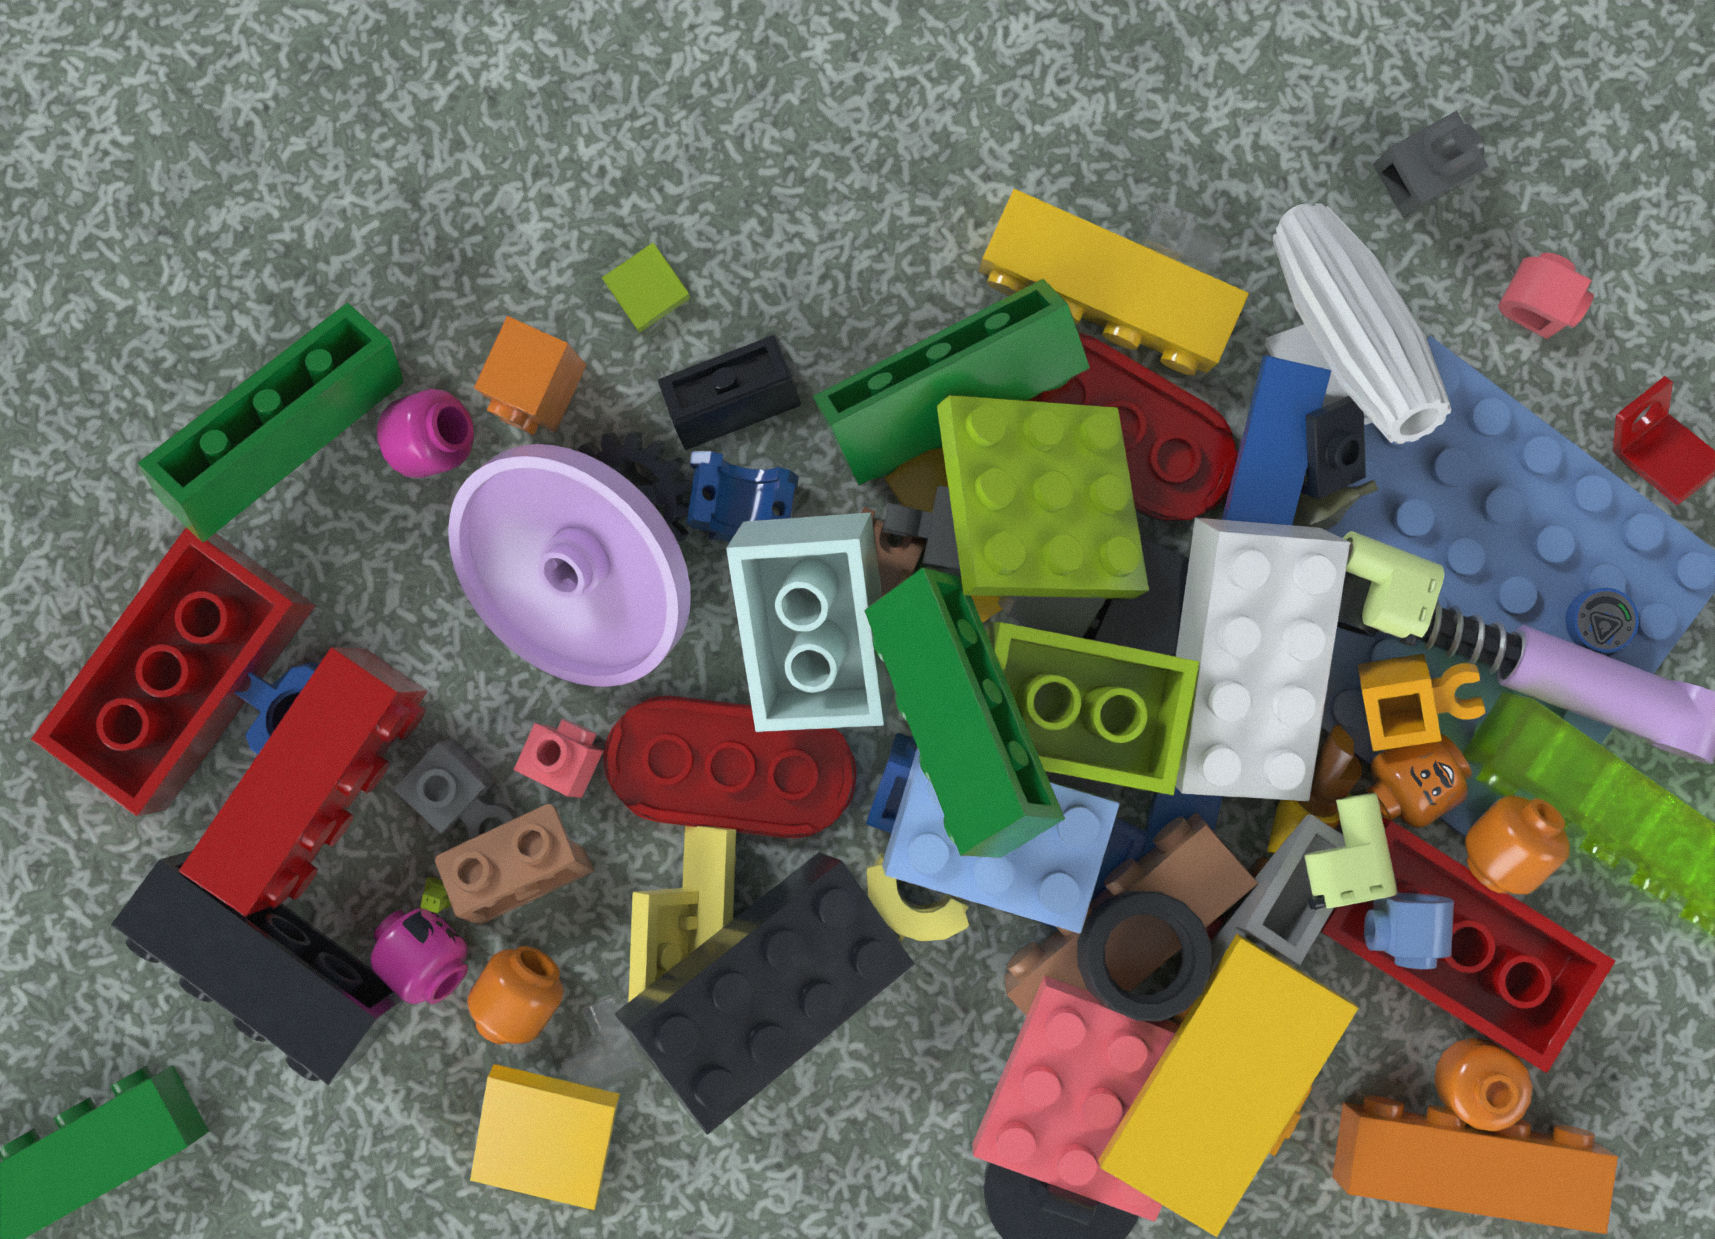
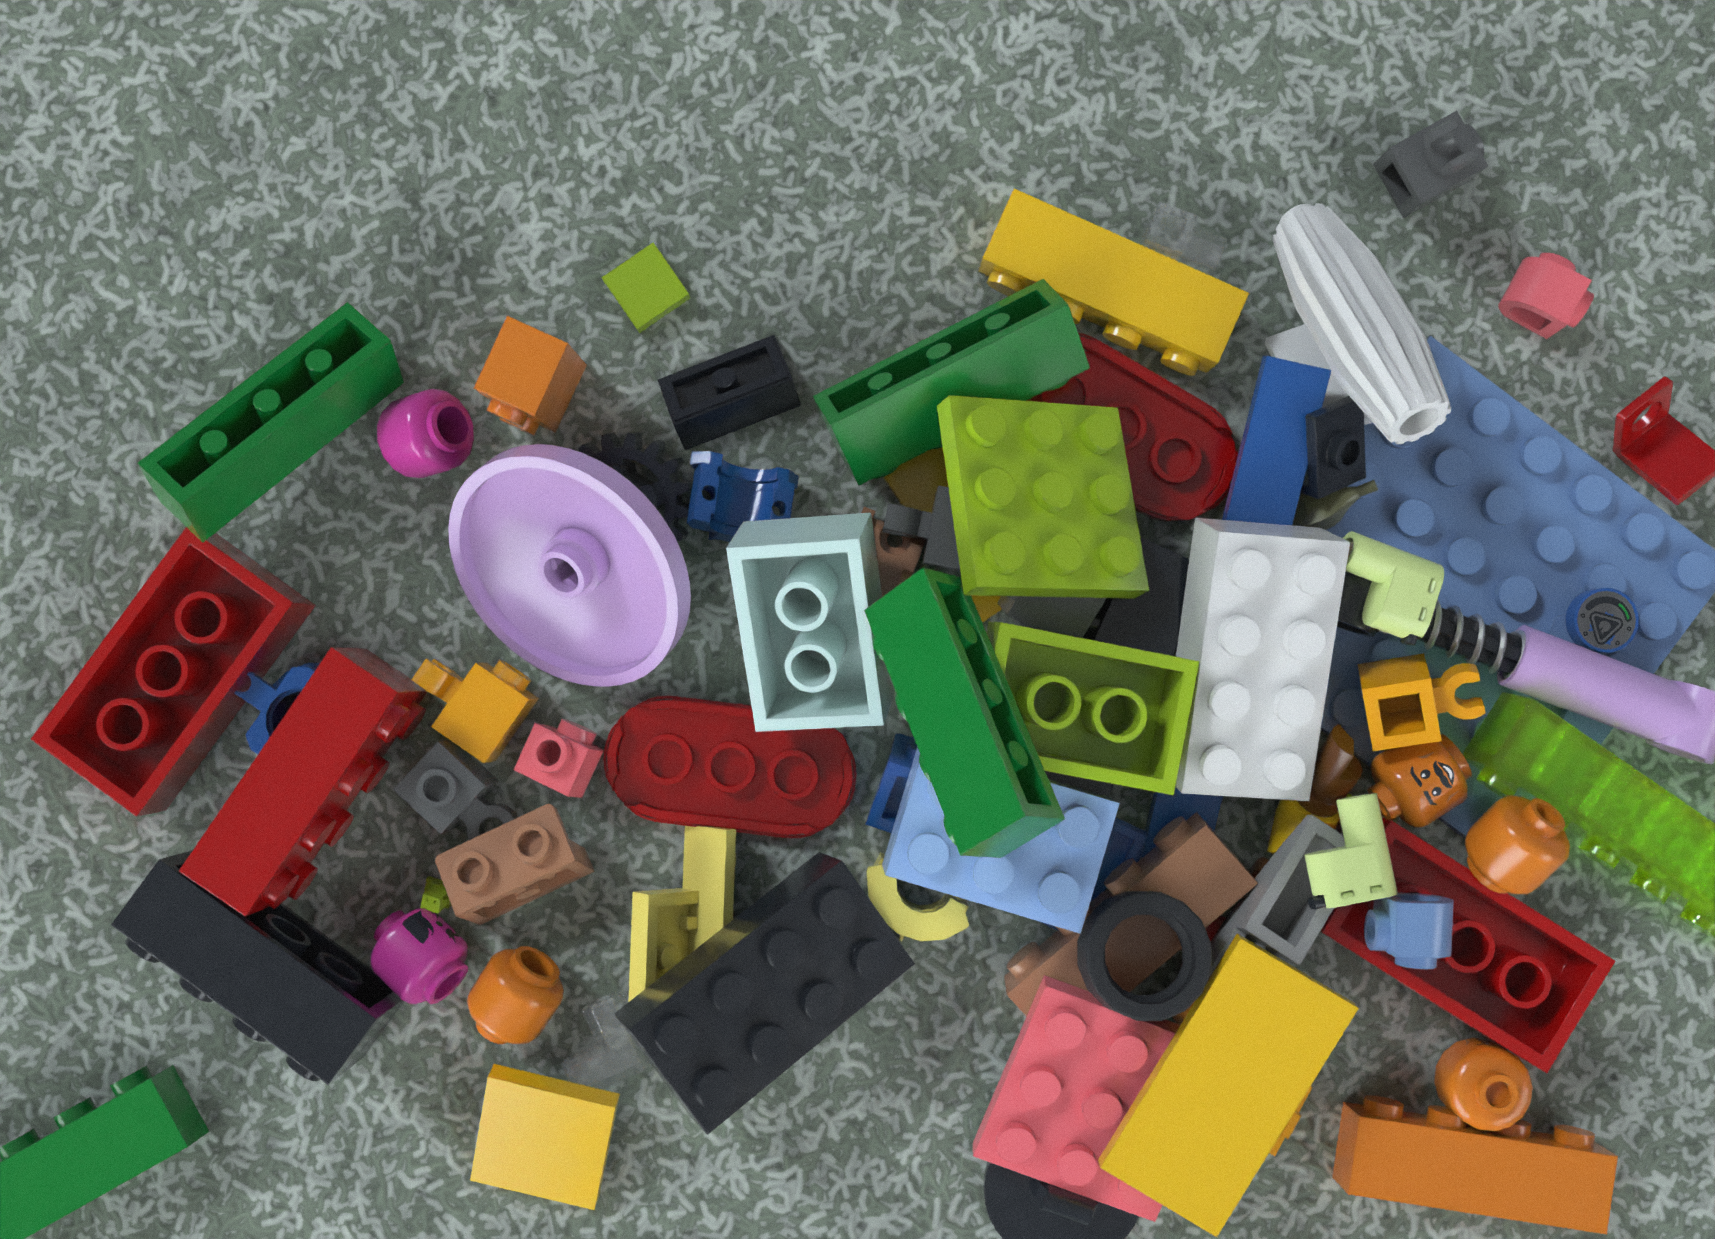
(481, 708): none -> light orange brick

